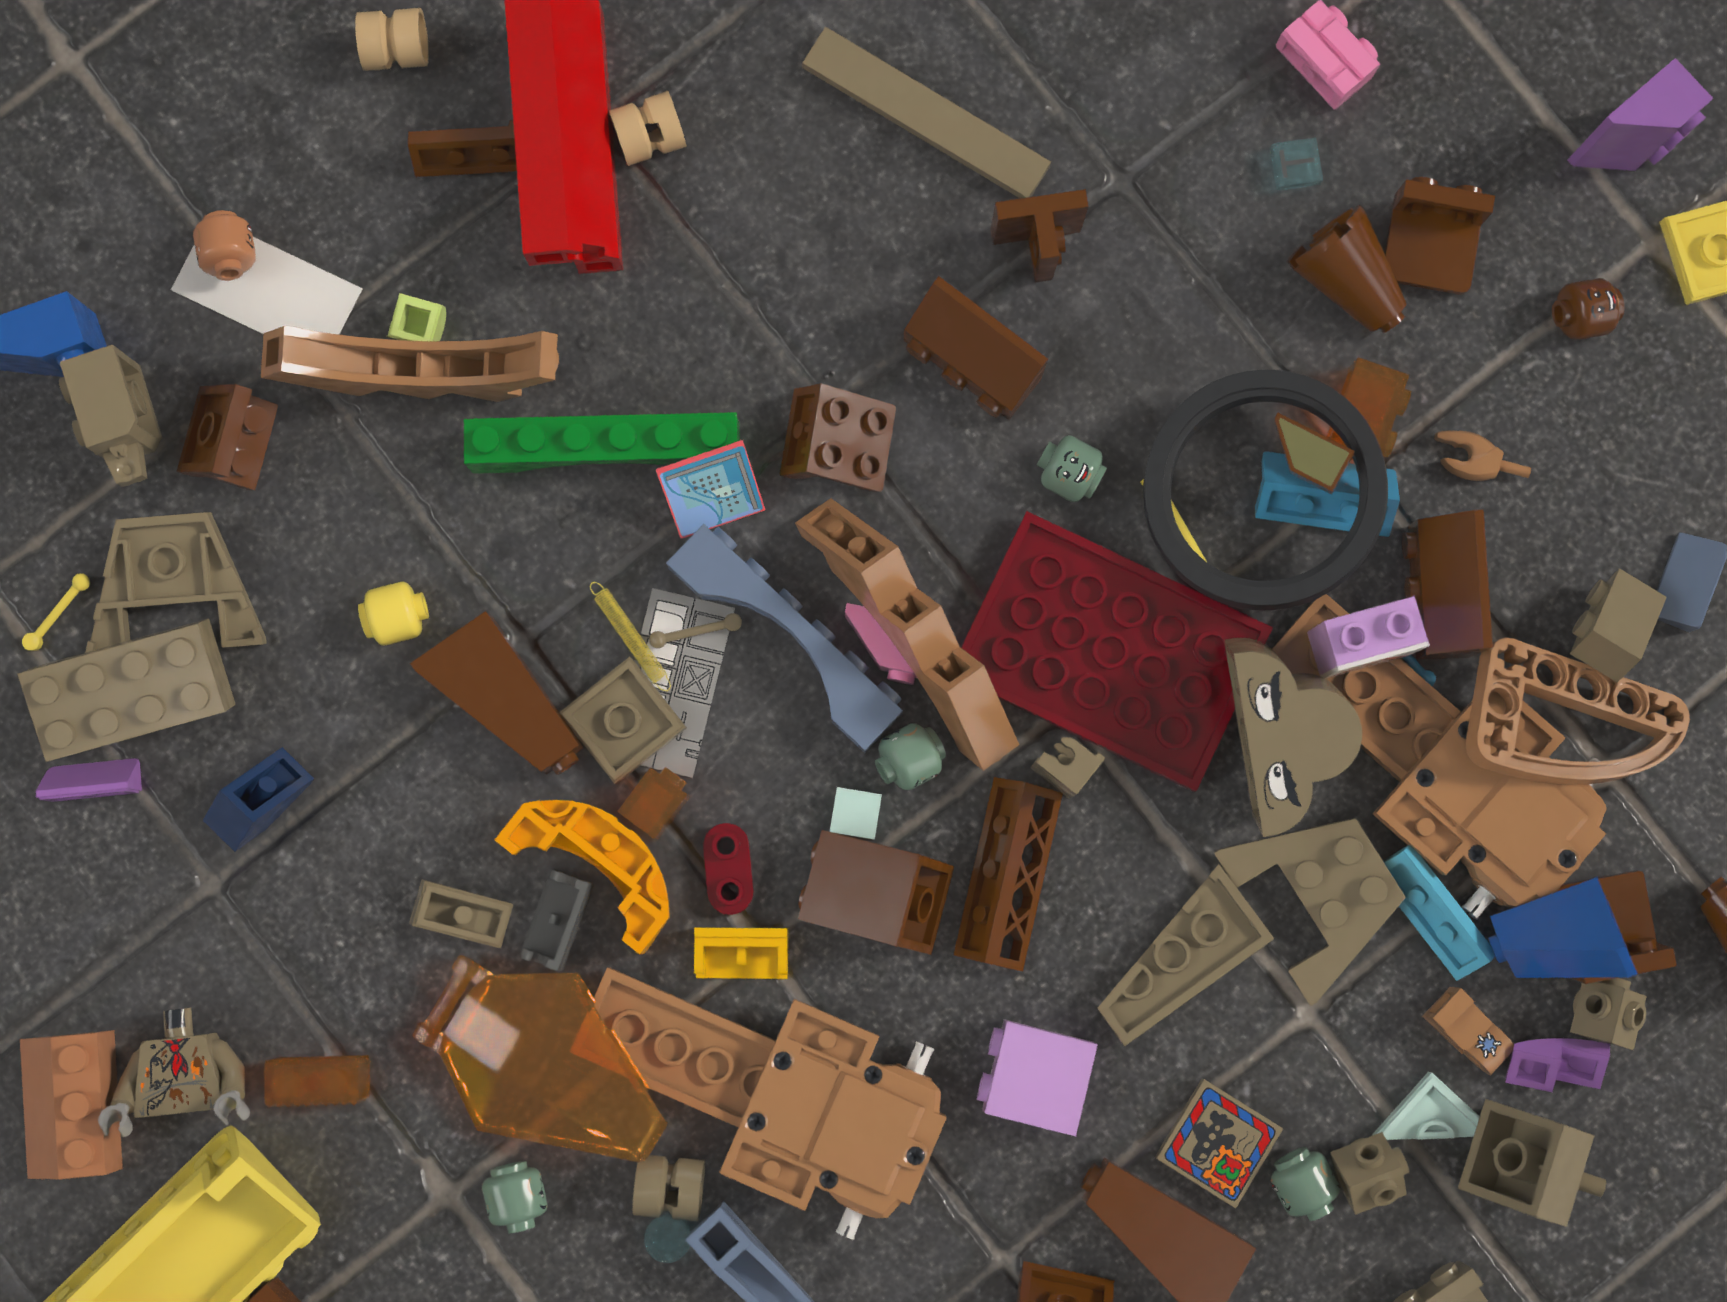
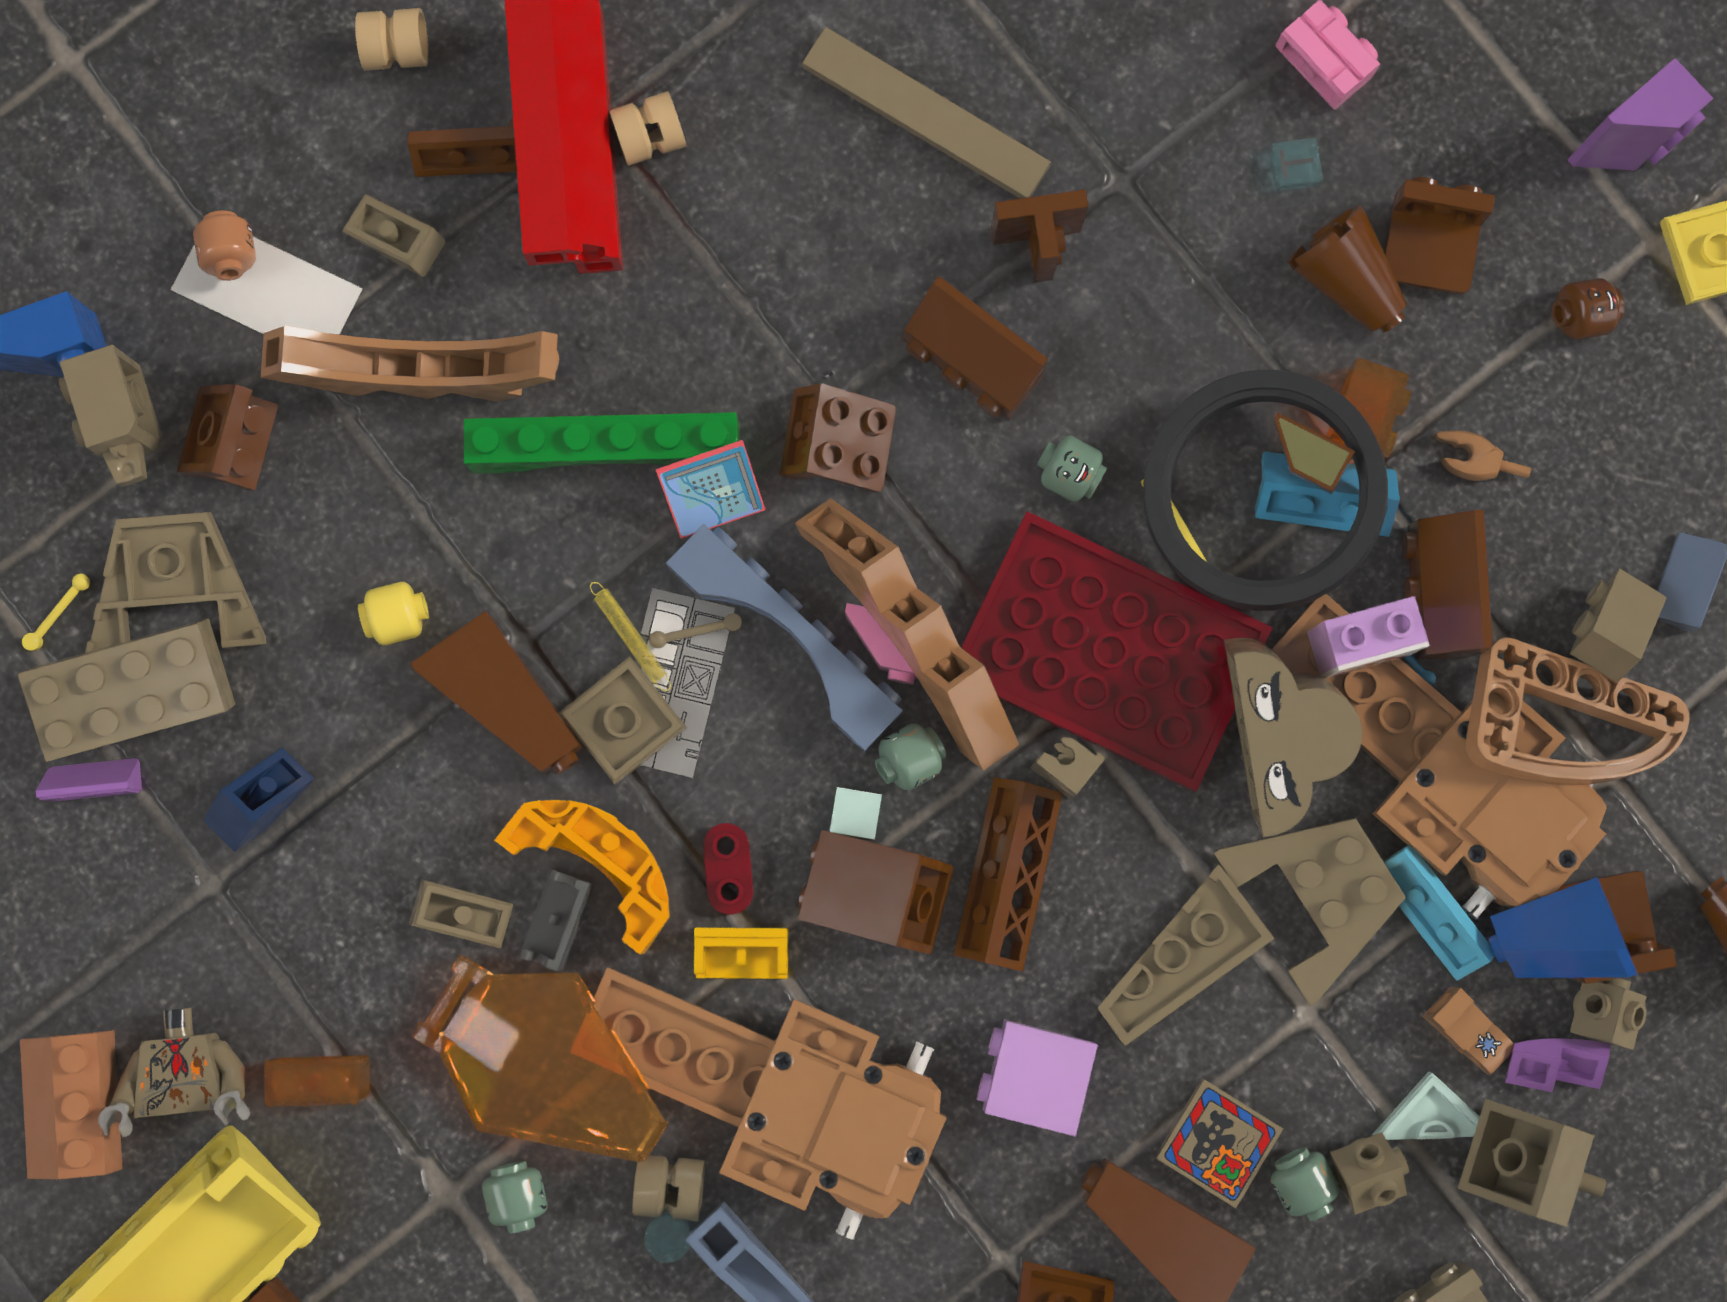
(395, 235): none -> dark tan slope
(417, 320): yellowish green brick -> none
(655, 802): clear orange brick -> none

